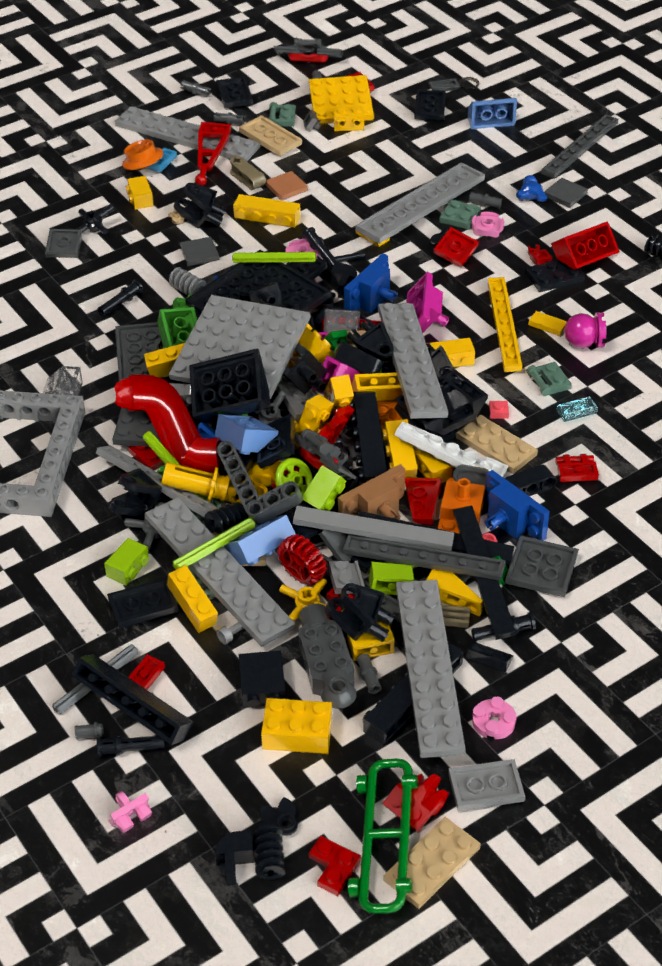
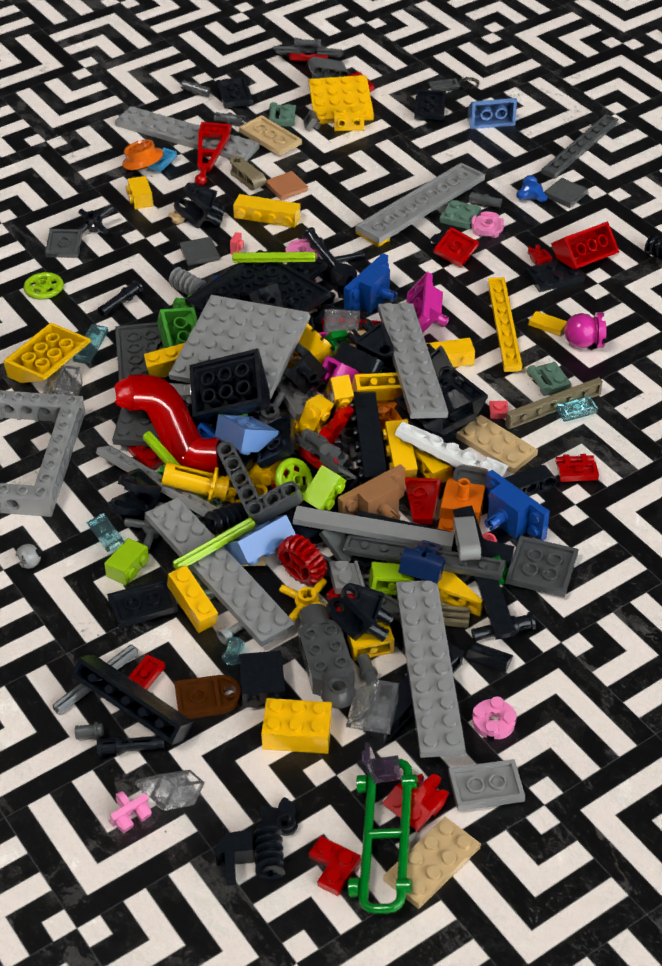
(28, 556): none -> light grey piece
(43, 284): none -> lime plate
(44, 354): none -> yellow slope
(96, 334): none -> clear light blue tile
(105, 532): none -> clear light blue tile
(172, 789): none -> clear slope
(207, 696): none -> reddish brown tile
(234, 647): none -> clear light blue bush
(236, 243): none -> coral plate
(326, 68): none -> dark grey beam
(374, 707): none -> clear slope
(381, 769): none -> clear purple bracket
(423, 562): none -> dark blue piece
(467, 538): none -> light grey beam
(549, 404): none -> dark tan tile

